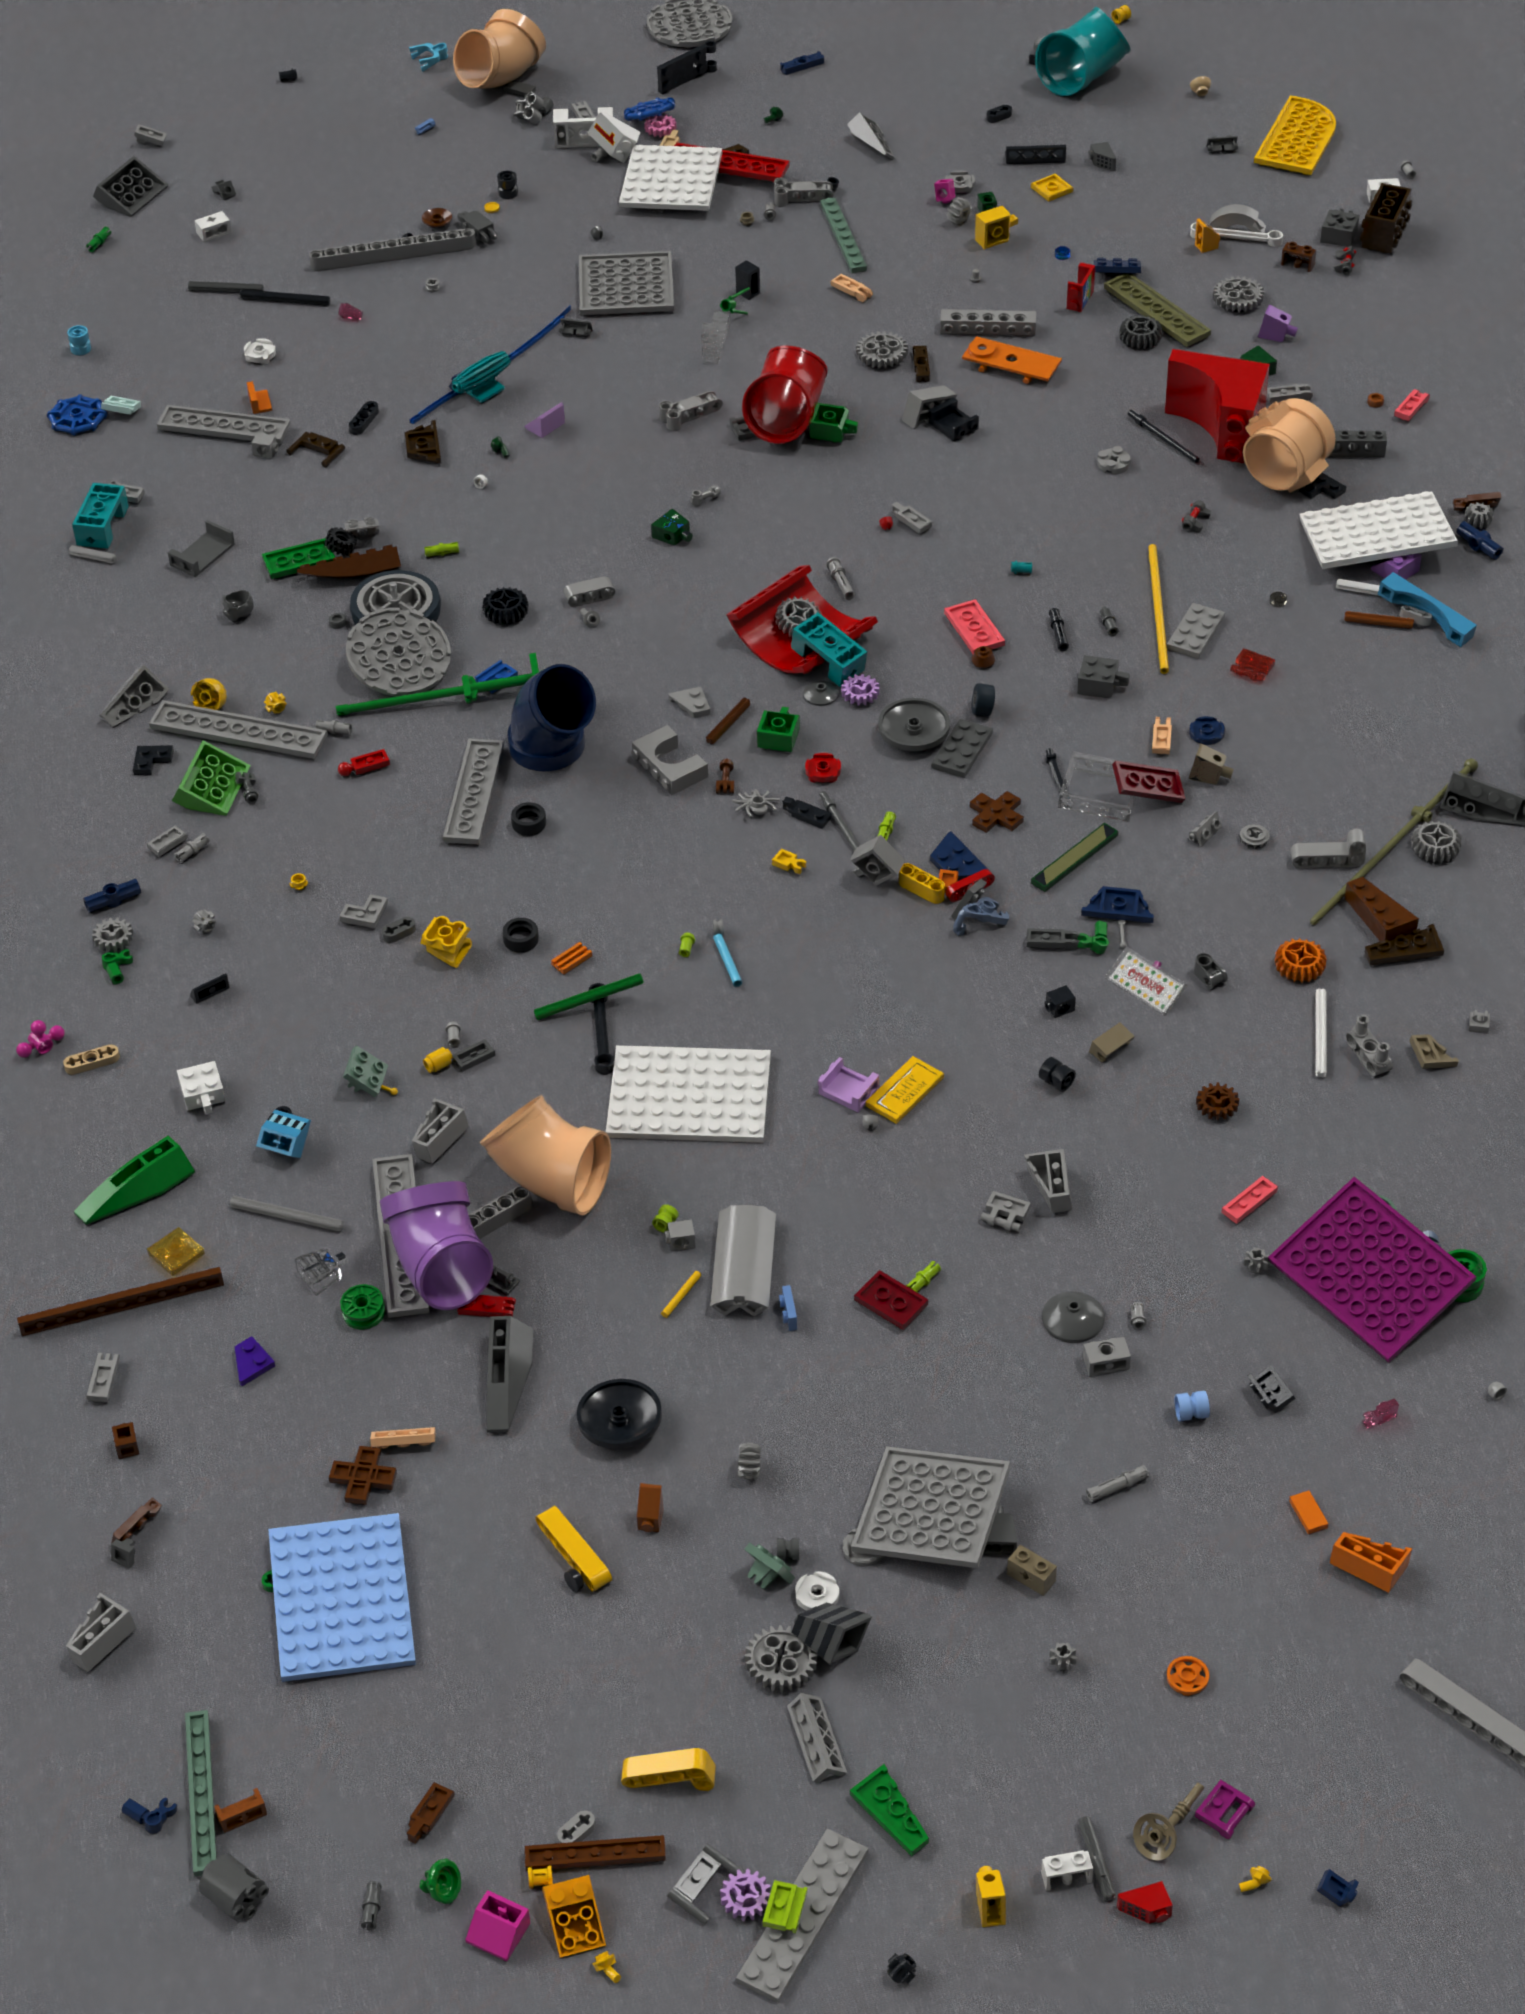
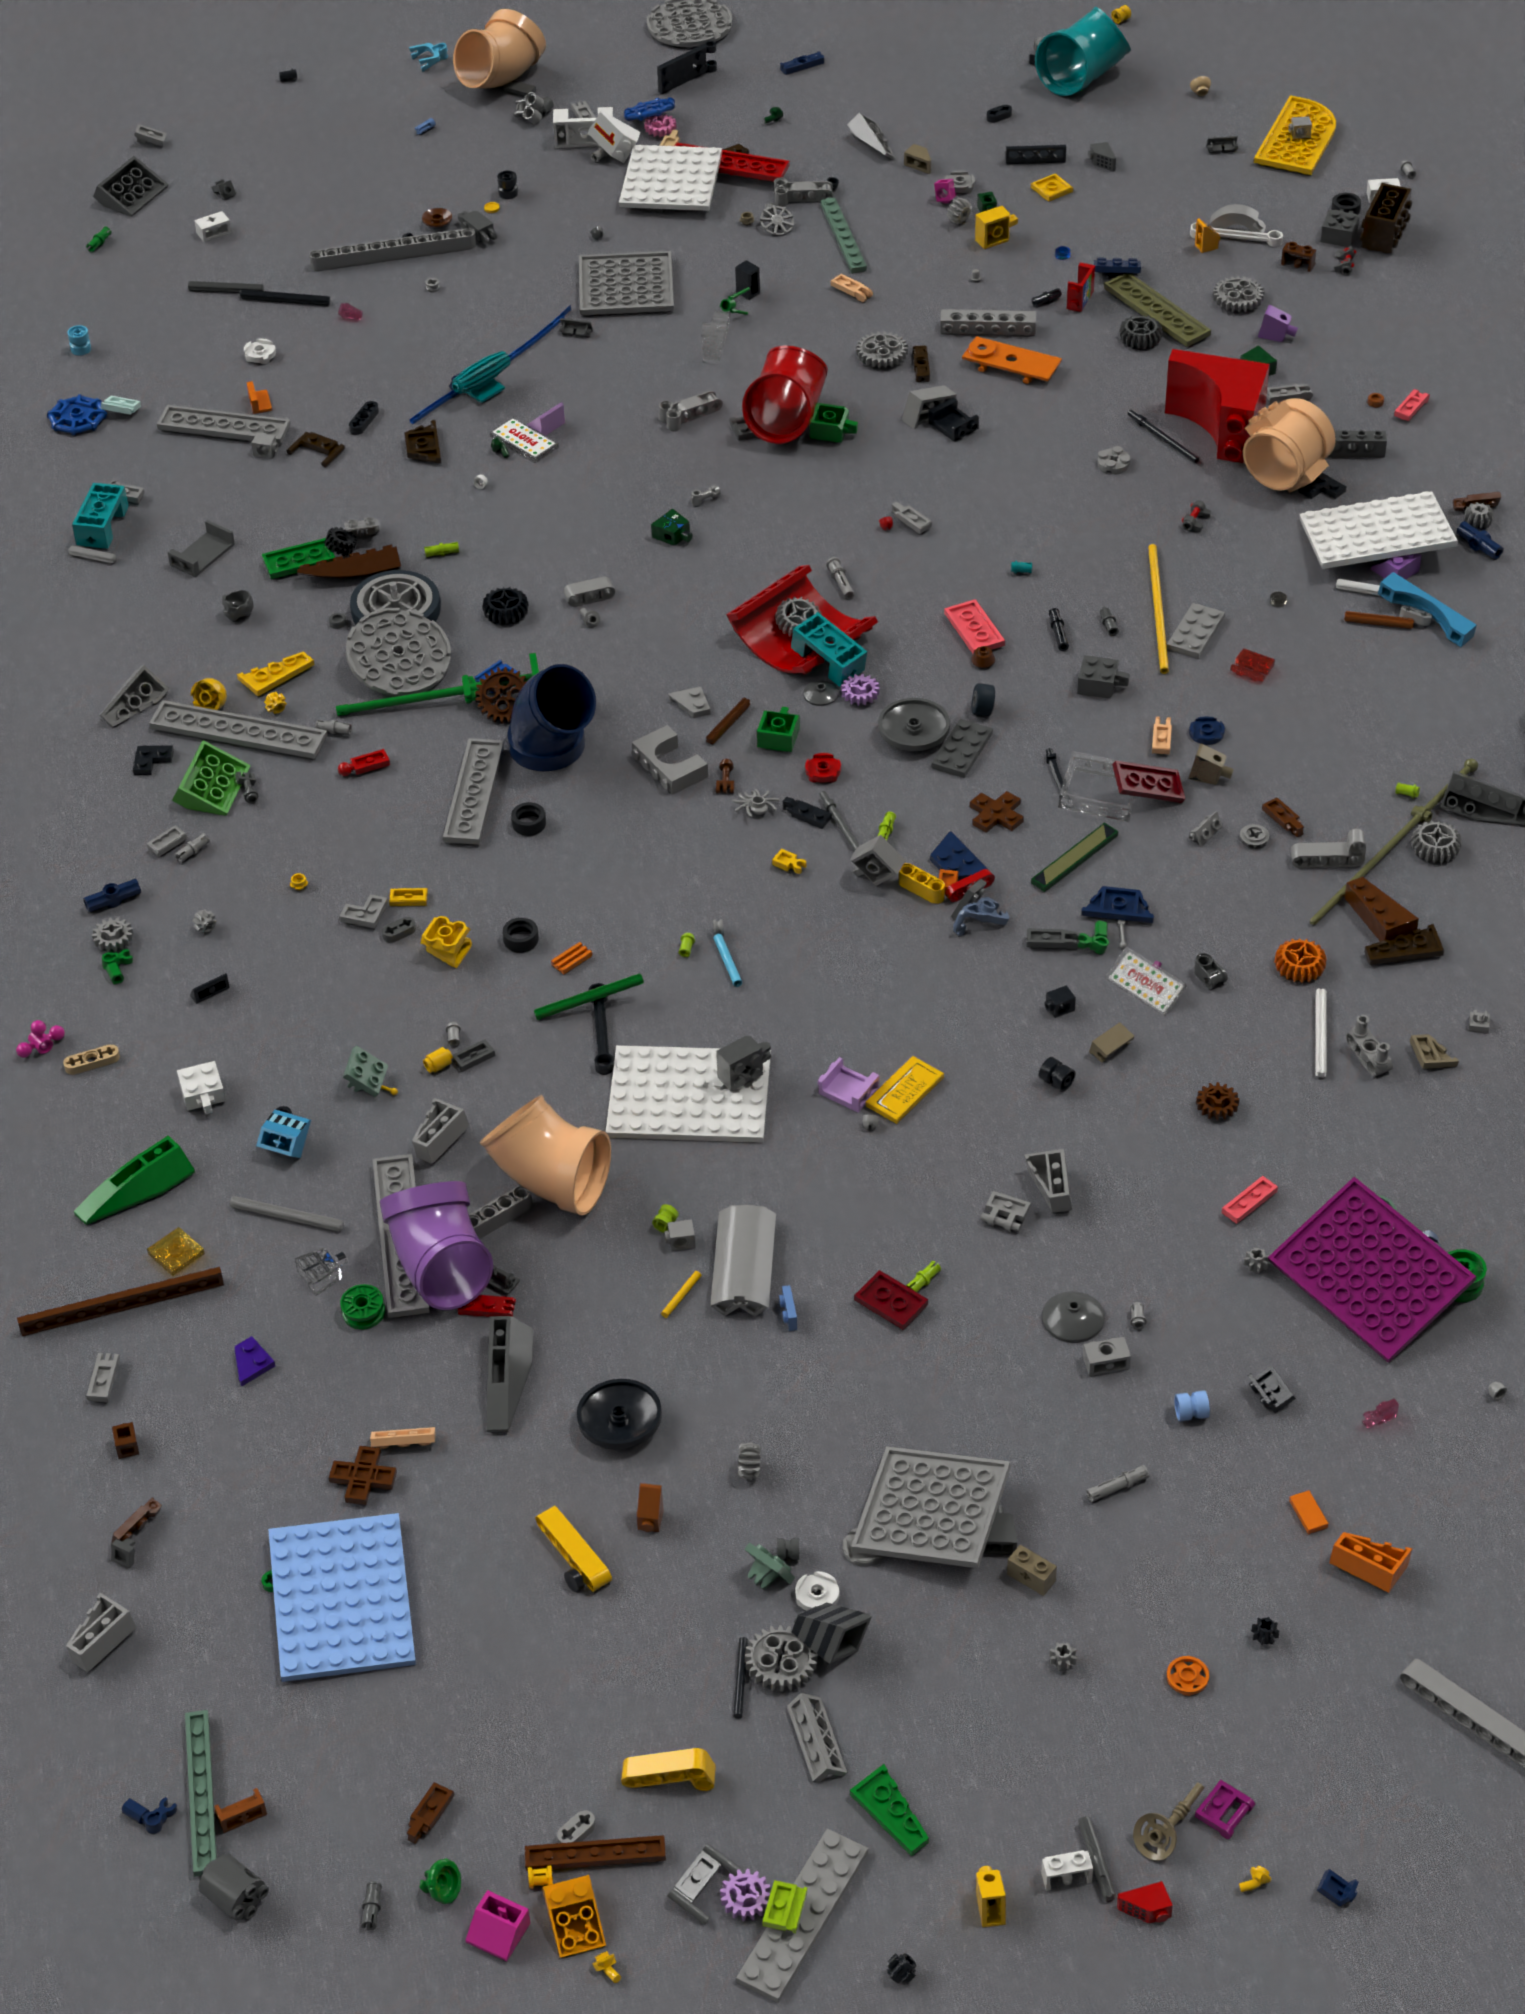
(275, 673): none -> yellow wing
(408, 897): none -> yellow tile
(492, 684): none -> reddish brown gear
(524, 440): none -> tile
(740, 1678): none -> black bar
(741, 1061): none -> dark grey hinge
(777, 220): none -> light grey wheel
(918, 158): none -> dark tan slope
(1046, 297): none -> black axle
(1265, 1631): none -> black gear
(1283, 816): none -> reddish brown hinge
(1304, 131): none -> light grey brick
(1346, 199): none -> black tyre
(1408, 790): none -> lime pin

